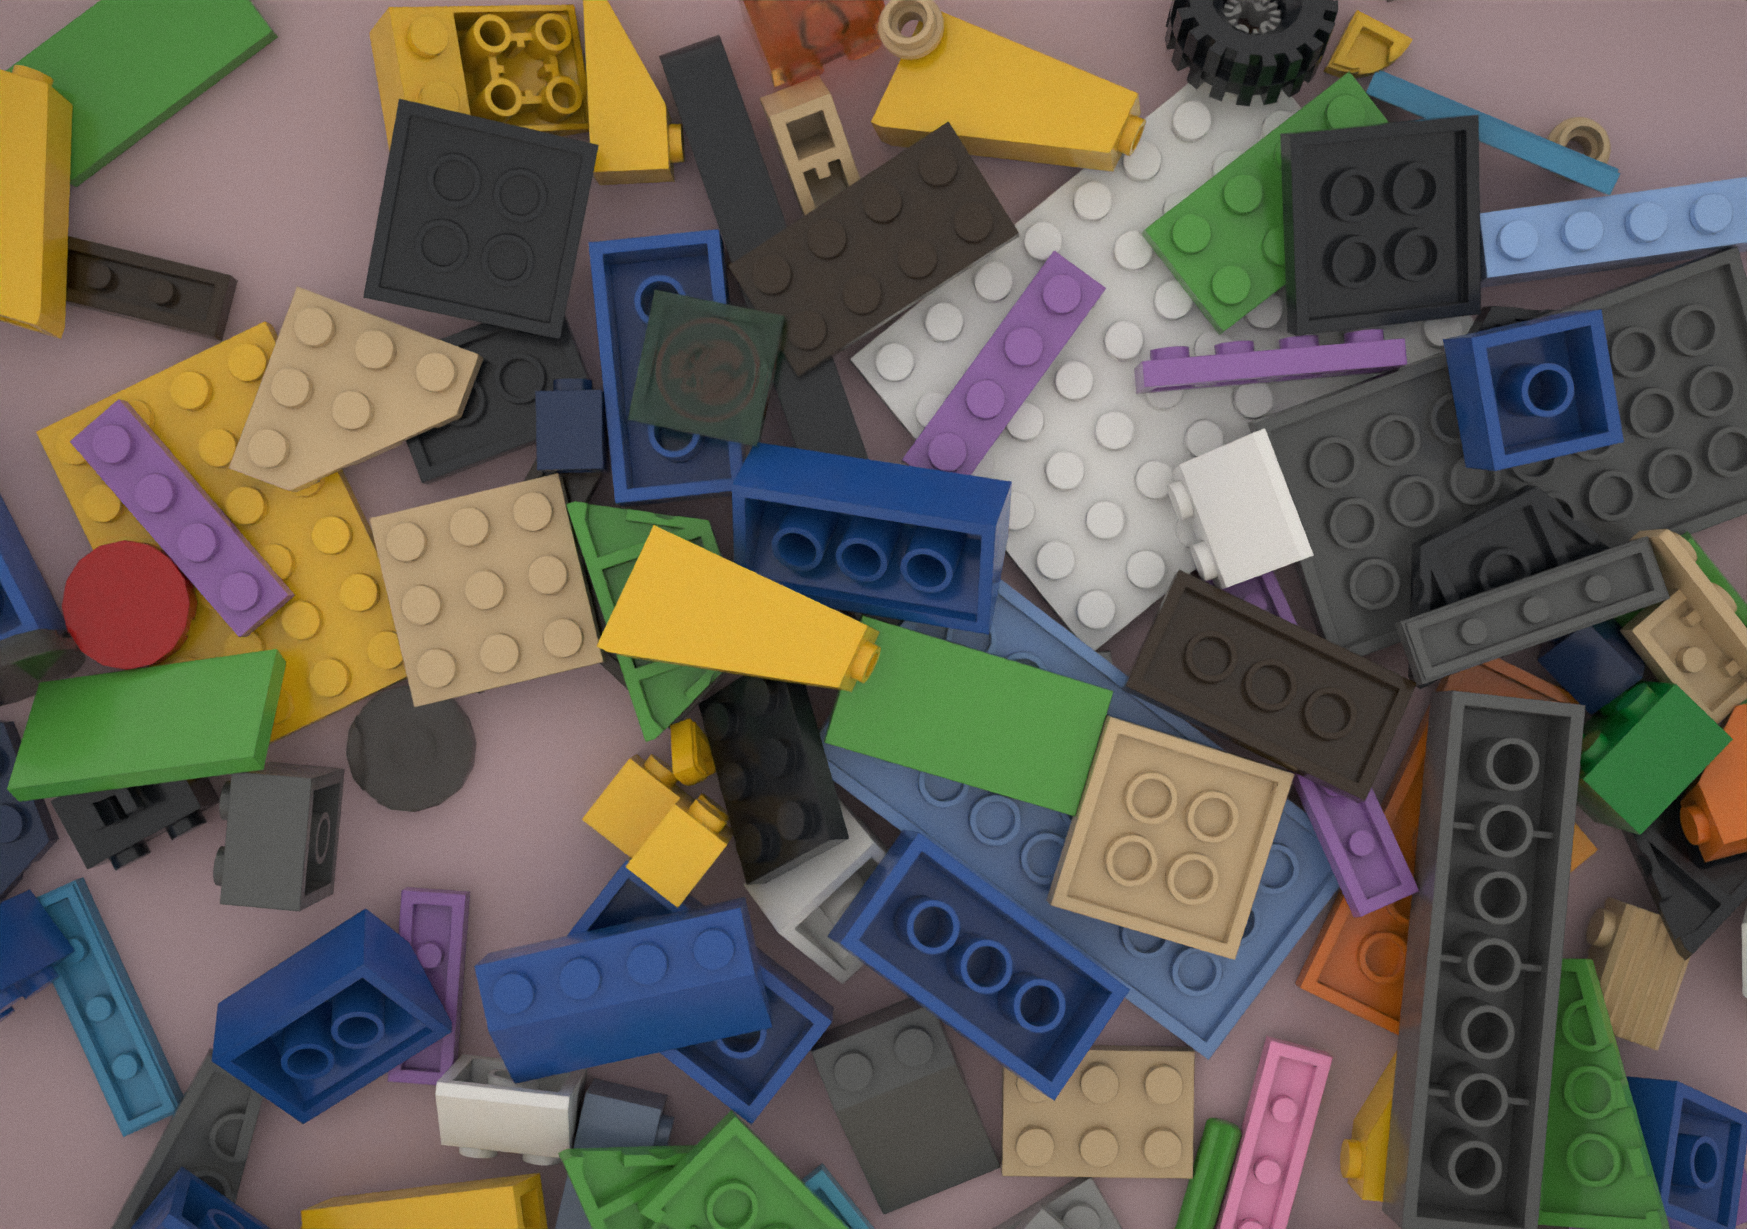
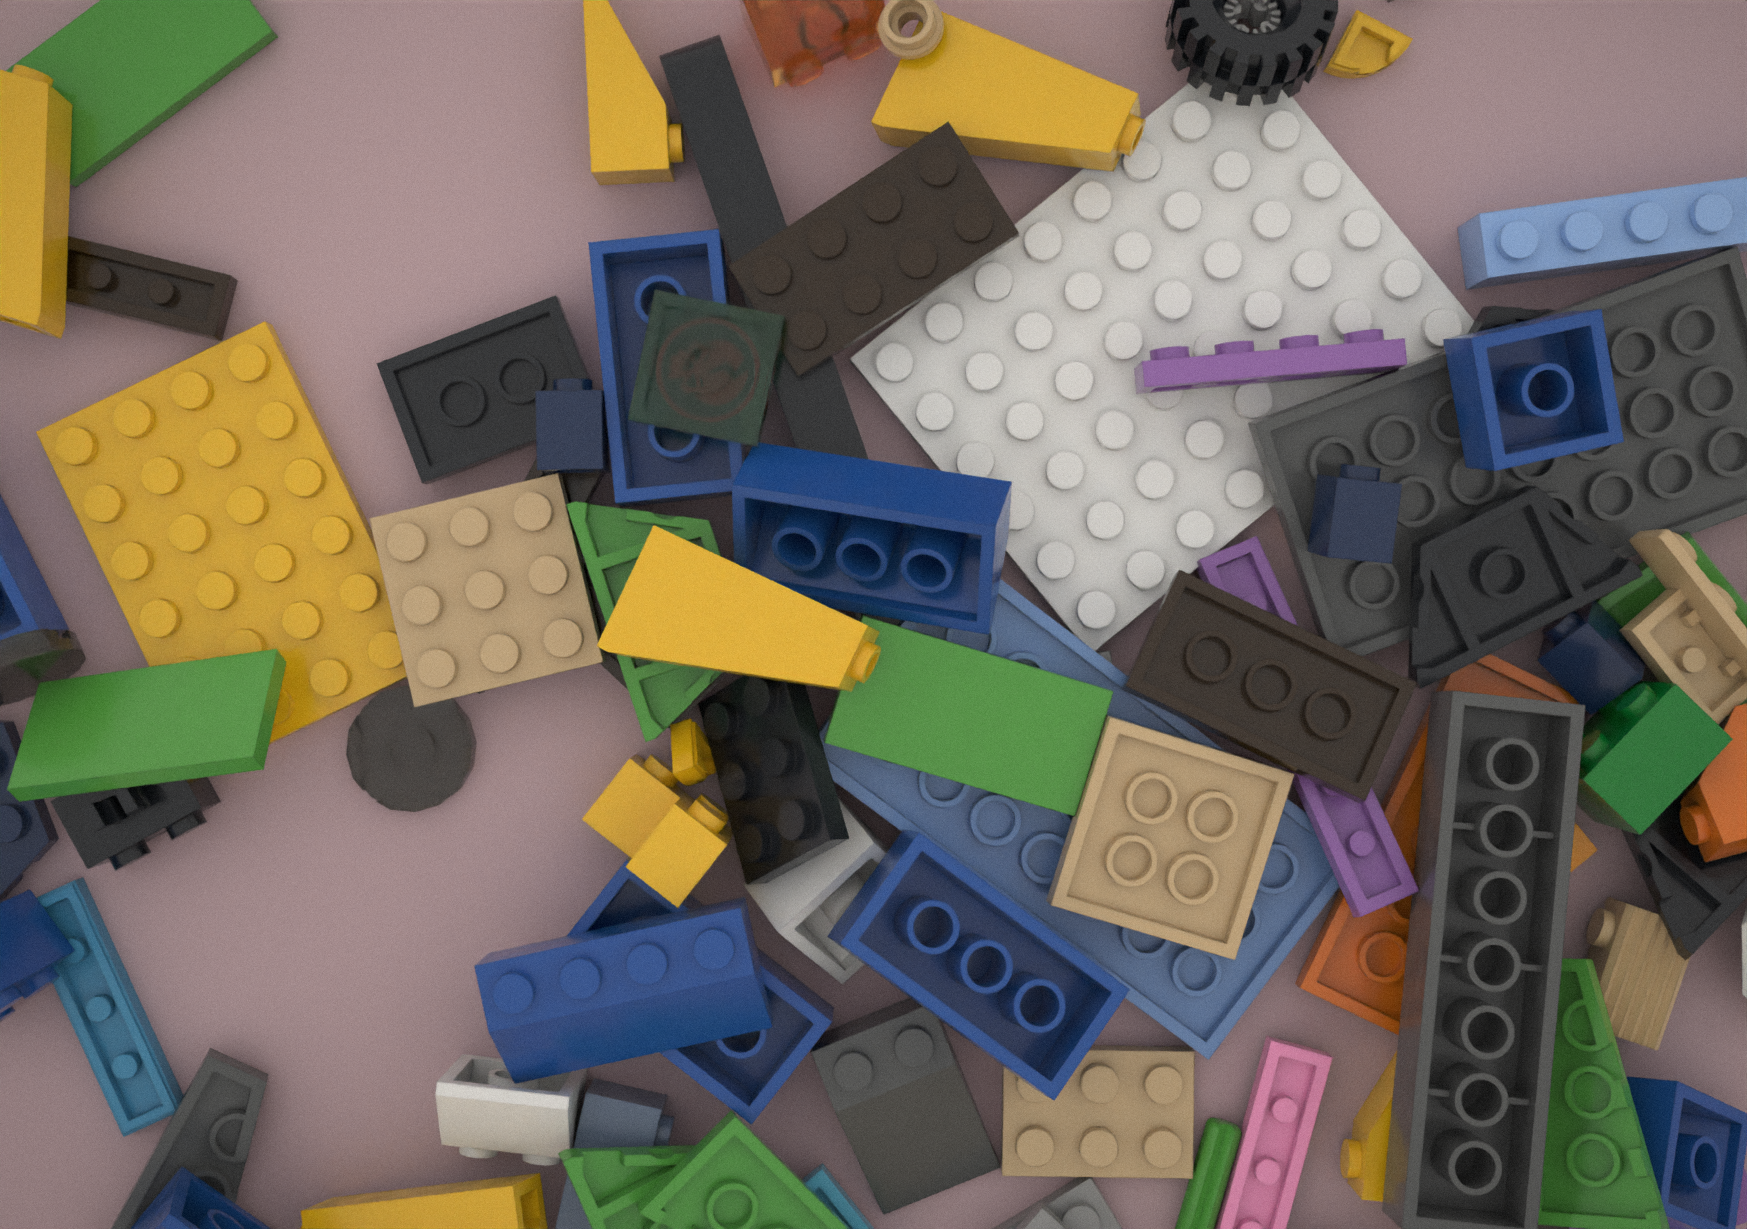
(128, 605): red tile -> none
(182, 518): medium lavender plate -> none
(279, 836): dark grey brick -> none
(330, 1018): blue slope -> none
(346, 392): tan plate -> none
(437, 931): medium lavender plate -> none
(480, 219): black plate -> none
(484, 62): yellow slope -> none
(810, 142): tan slope -> none
(1006, 369): medium lavender plate -> none
(1230, 231): bright green plate -> none
(1238, 511): white slope -> none
(1355, 515): none -> dark blue brick
(1381, 224): black plate -> none
(1497, 133): dark azure tile -> none
(1532, 610): dark grey tile -> none
(1585, 132): tan plate -> none

